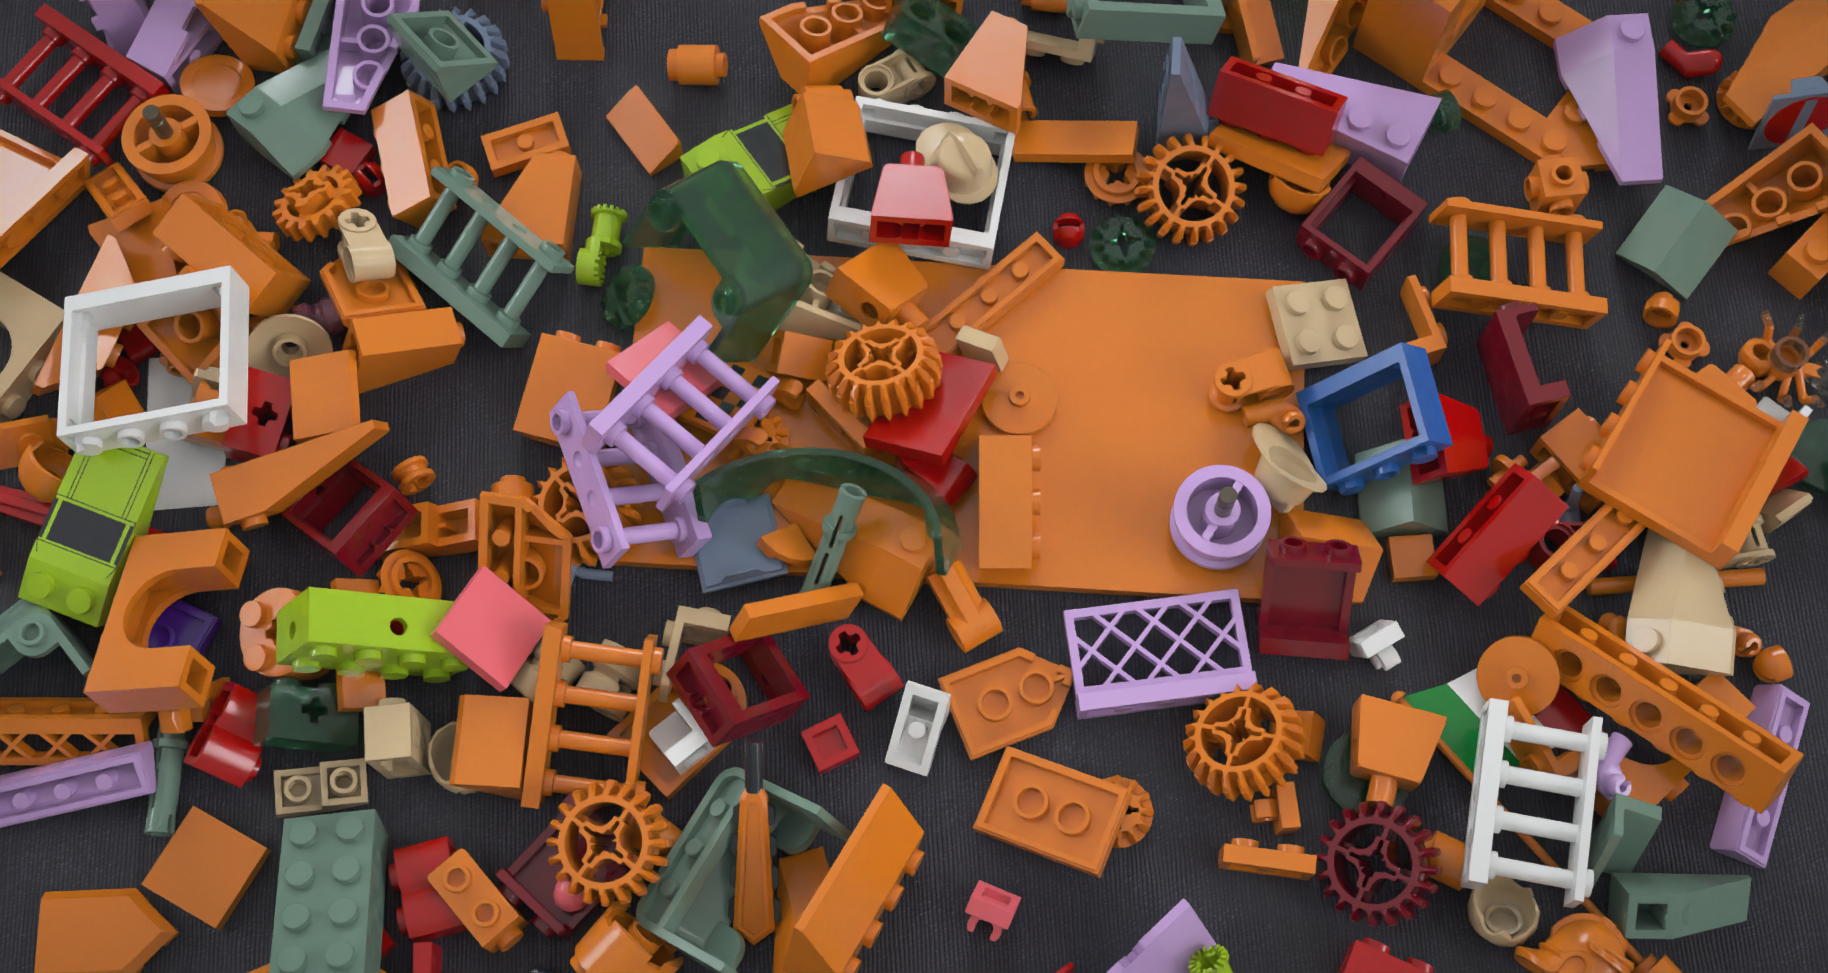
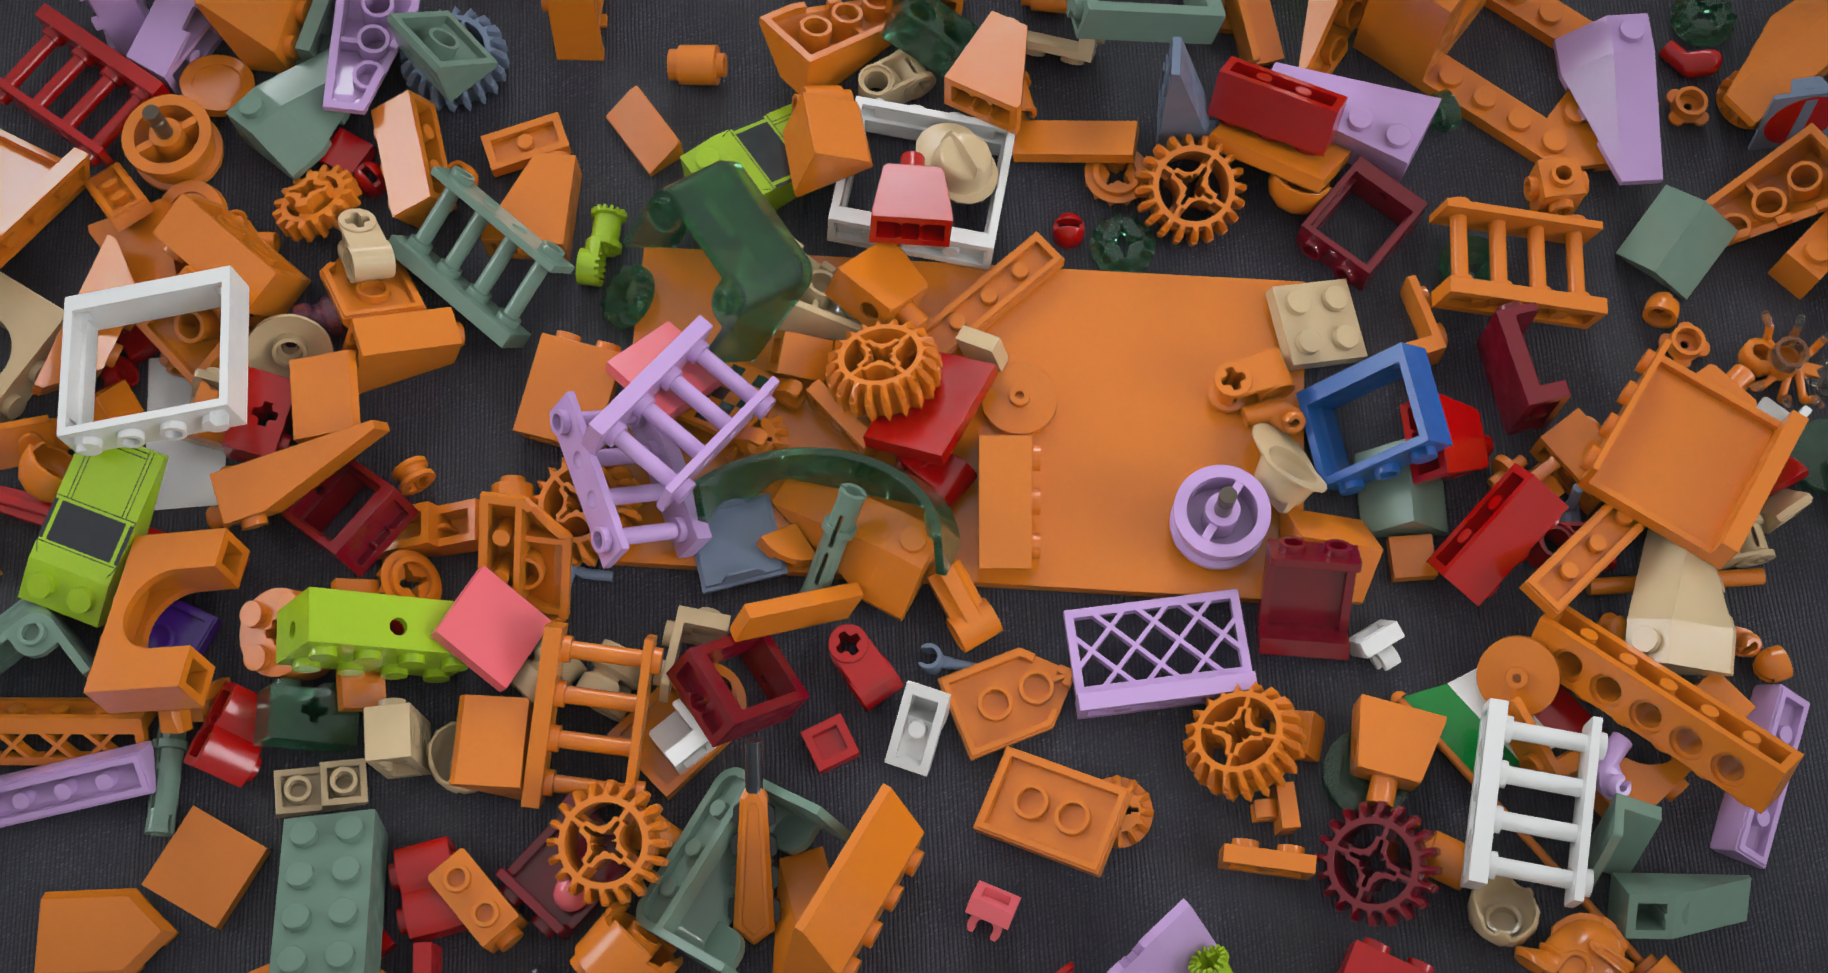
(942, 662): none -> sand blue hand

